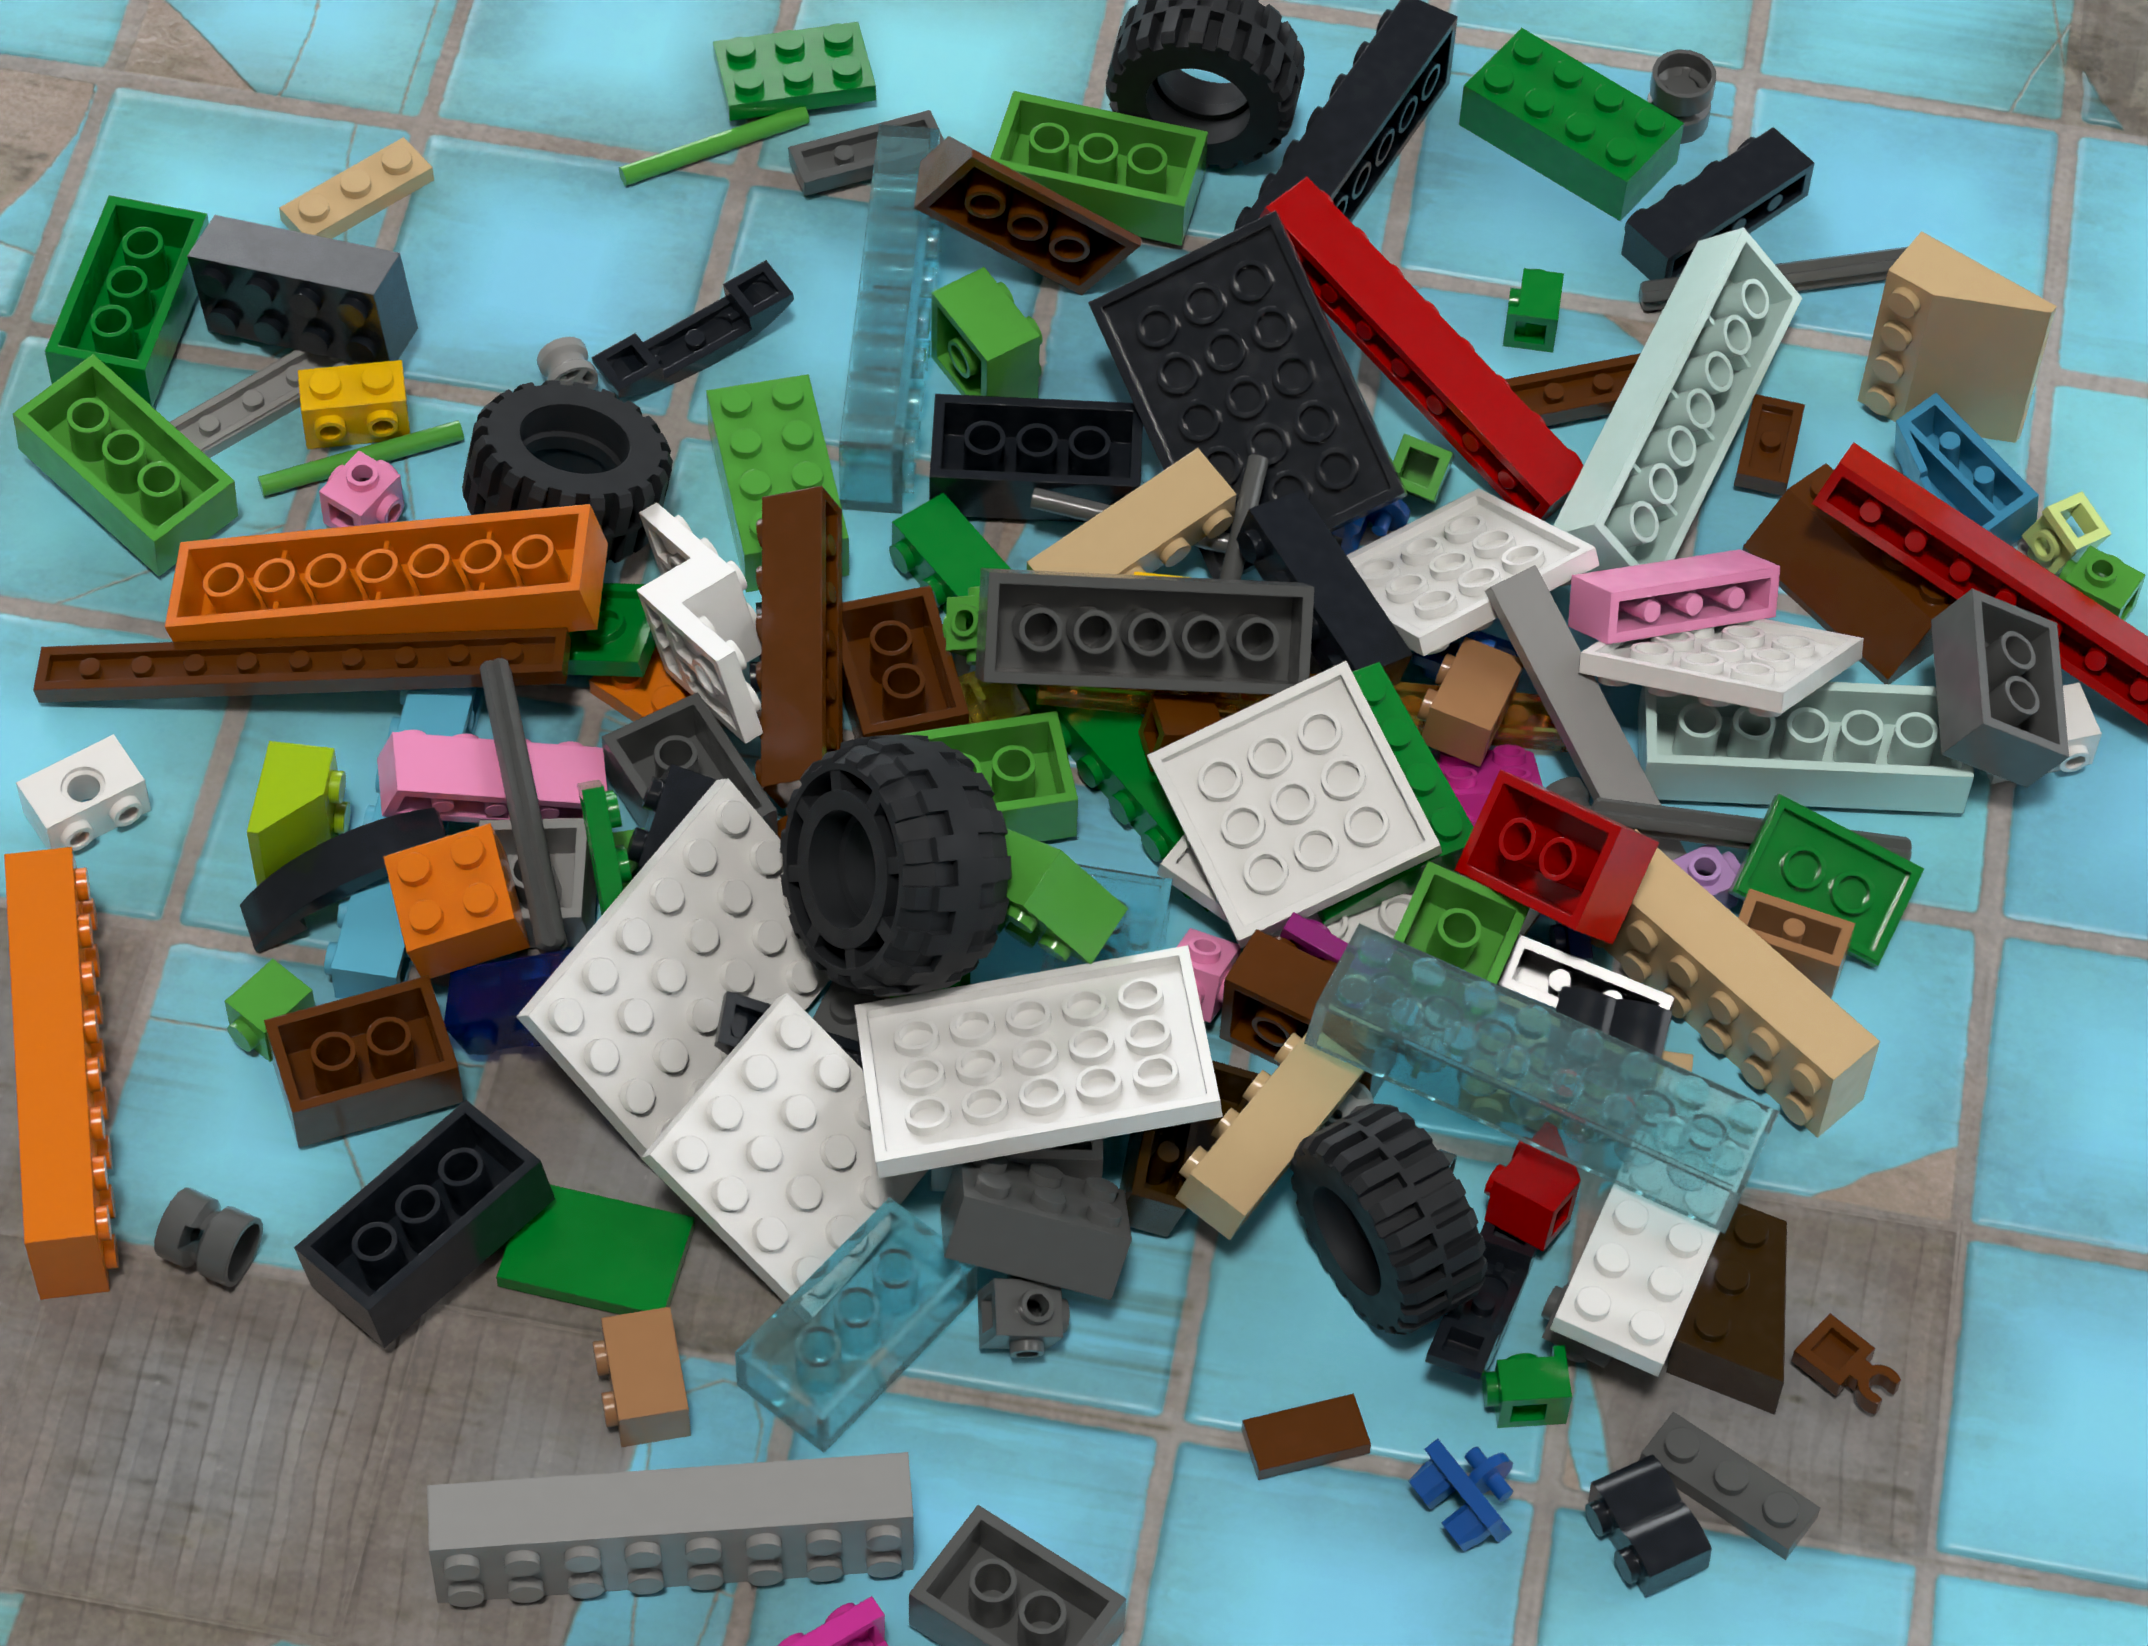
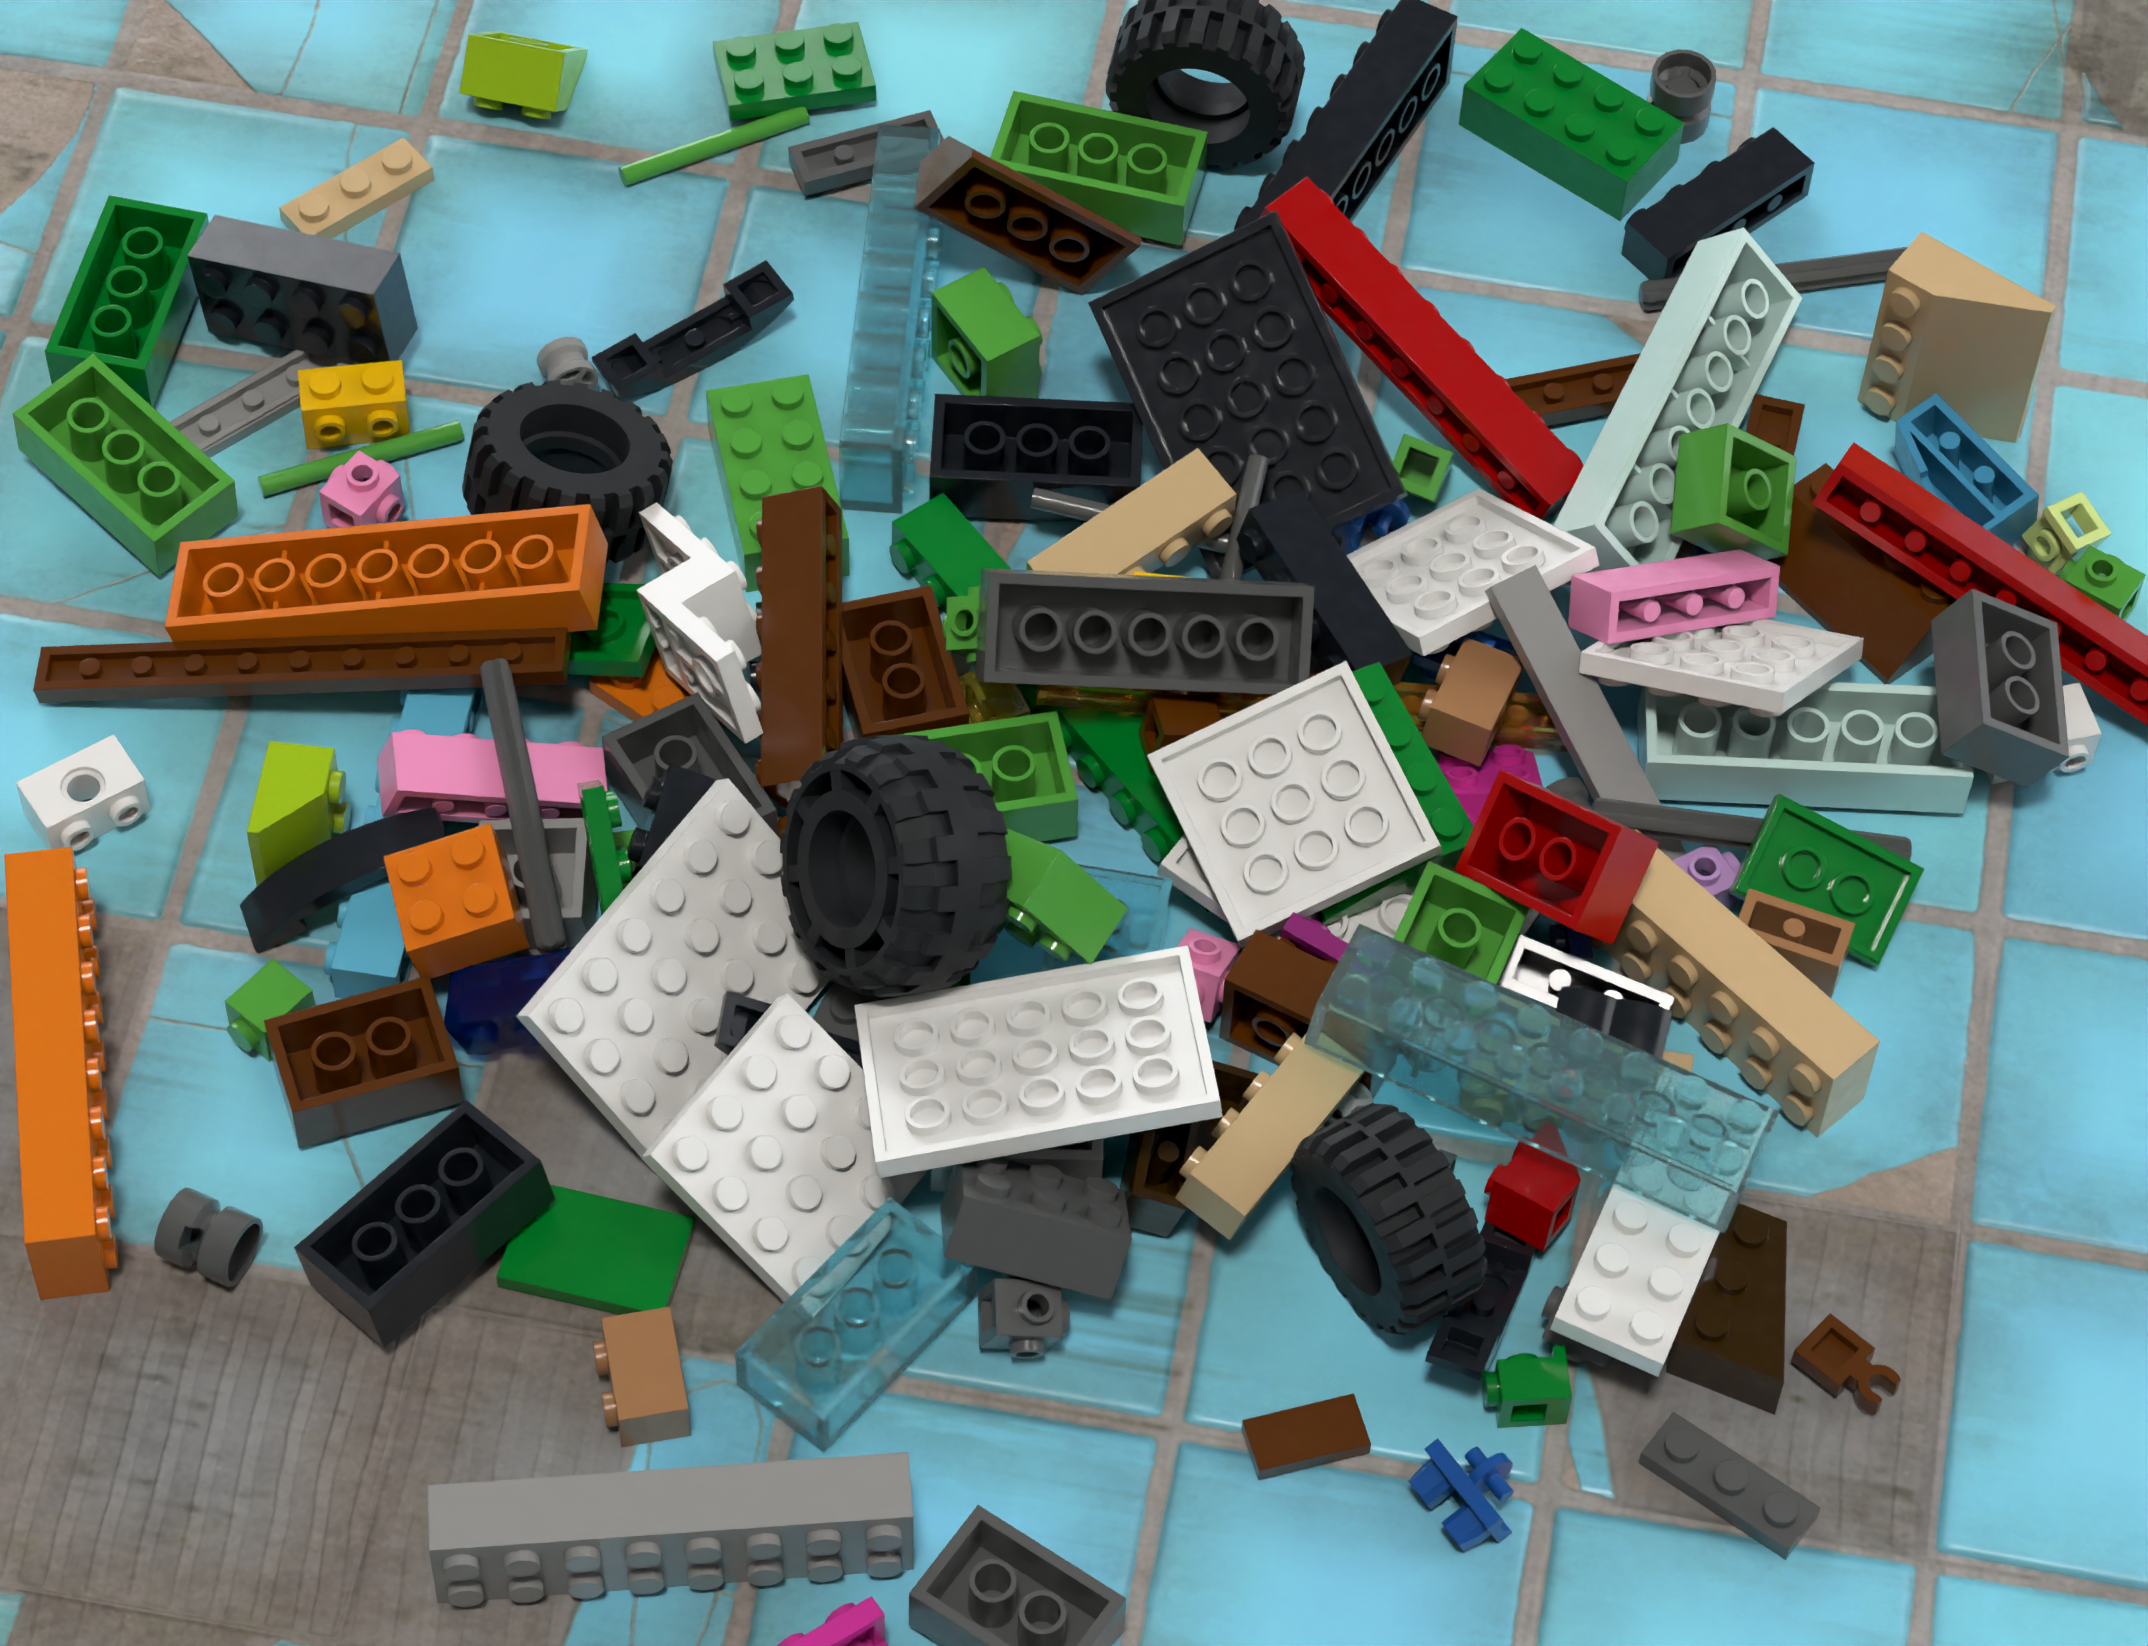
(521, 72): none -> lime slope
(1534, 311): green brick -> none
(1648, 1525): black brick -> none
(1733, 492): none -> bright green brick

